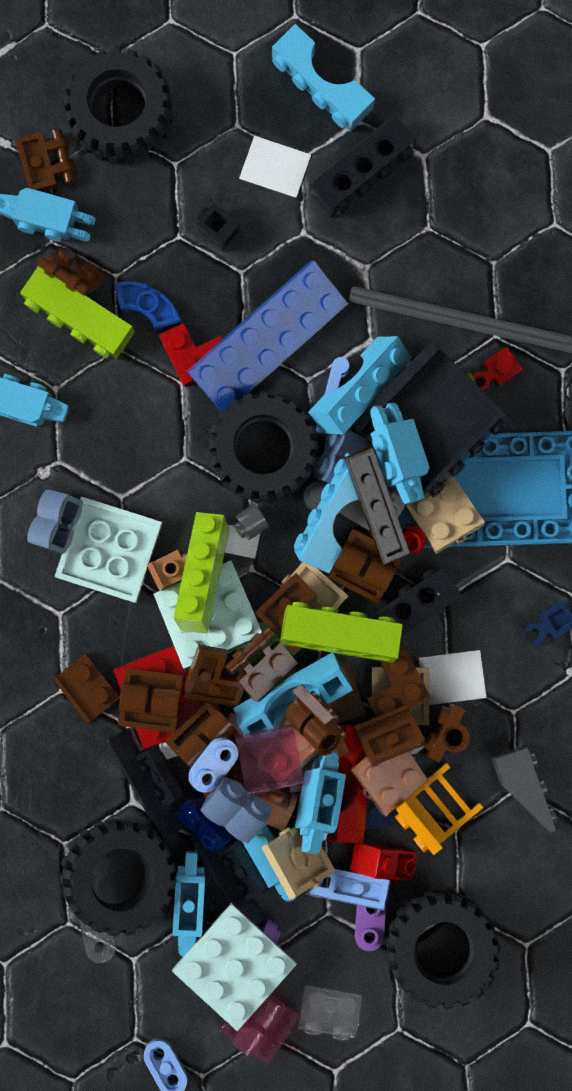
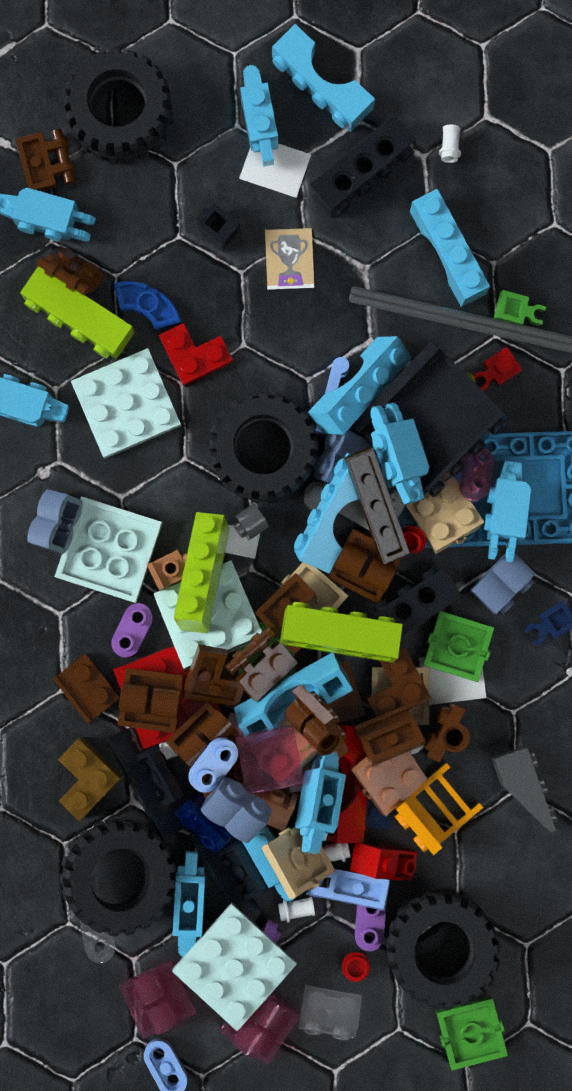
(94, 778): none -> pearl gold brick
(126, 403): none -> light aqua plate
(134, 631): none -> medium lavender plate
(157, 999): none -> clear pink plate
(259, 115): none -> medium azure hinge
(267, 336): blue plate -> none
(289, 258): none -> sticker
(296, 909): none -> white pin
(337, 851): none -> white pin
(356, 966): none -> red plate
(442, 231): none -> medium azure arch
(450, 145): none -> white pin
(458, 646): none -> bright green plate
(471, 1033): none -> bright green plate
(479, 472): none -> clear pink plate
(501, 583): none -> sand blue brick
(508, 510): none -> medium azure hinge
(515, 309): none -> bright green plate

